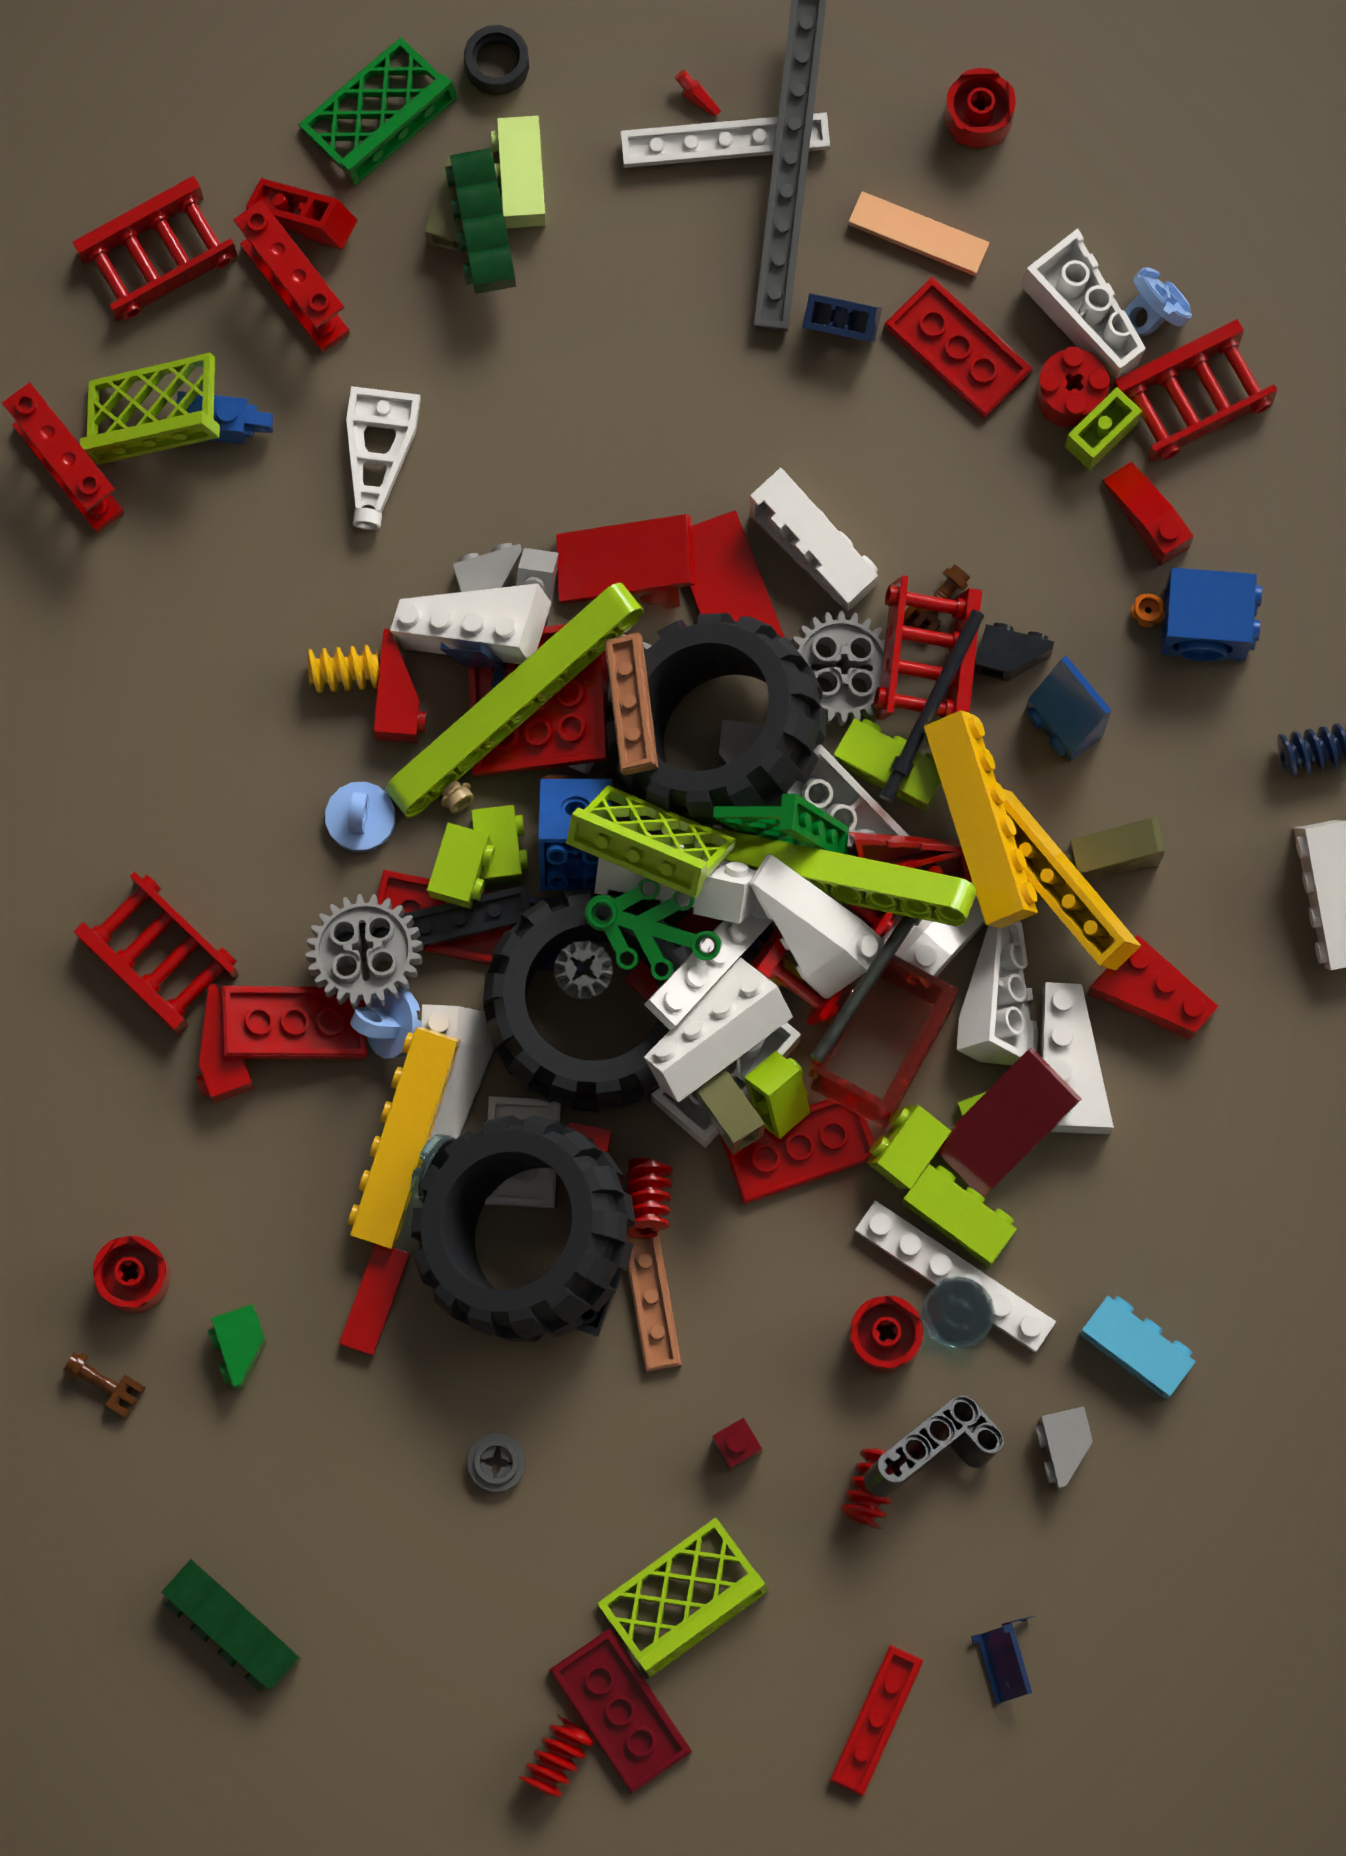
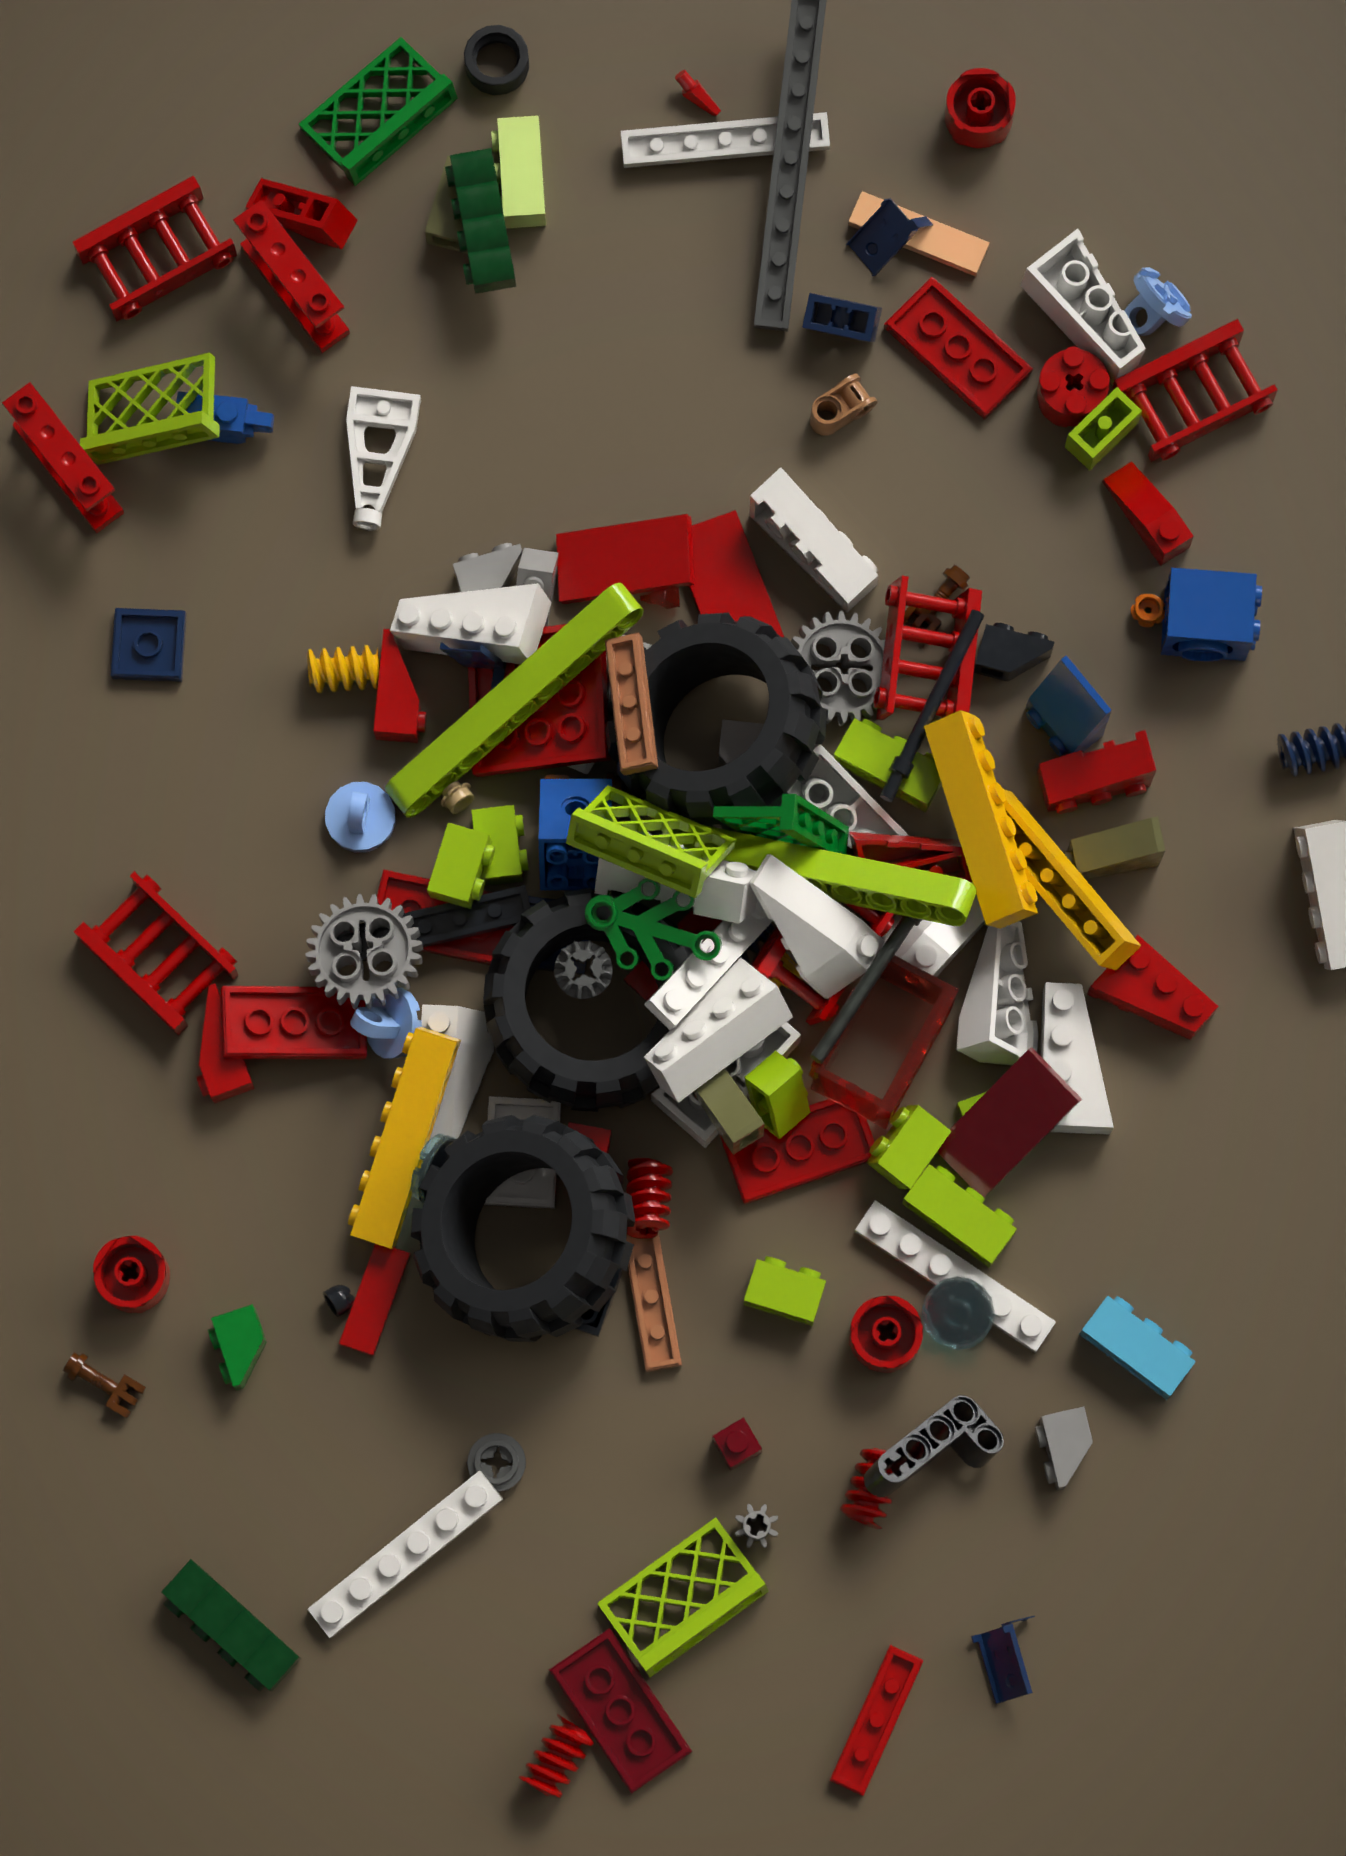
(148, 644): none -> dark blue tile
(339, 1299): none -> black hinge
(405, 1554): none -> white plate
(752, 1515): none -> light grey gear
(785, 1291): none -> lime brick
(846, 401): none -> medium nougat piece
(884, 235): none -> dark blue piece
(1097, 774): none -> red wedge

